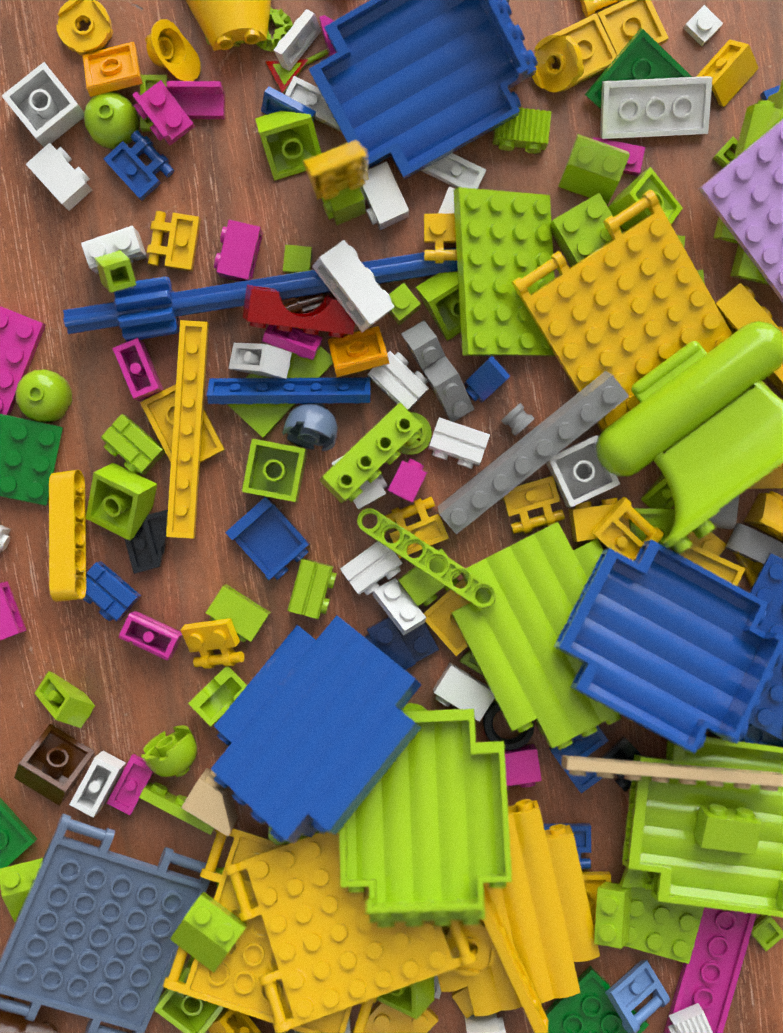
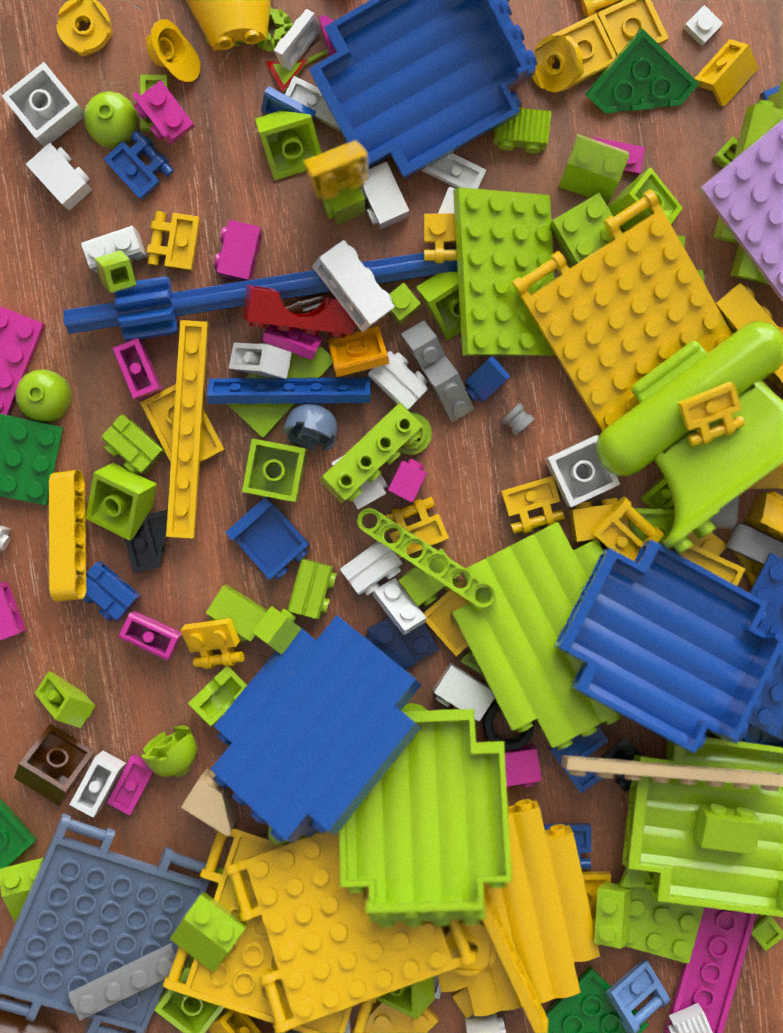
(112, 69): light orange tile -> none
(122, 982): none -> light grey plate
(160, 797): lime plate -> none
(199, 98): dark pink panel -> none
(277, 629): none -> lime brick
(297, 258): lime tile -> none
(458, 442): white brick -> none
(532, 451): light grey brick -> none
(655, 107): white plate -> none
(708, 407): none -> yellow plate

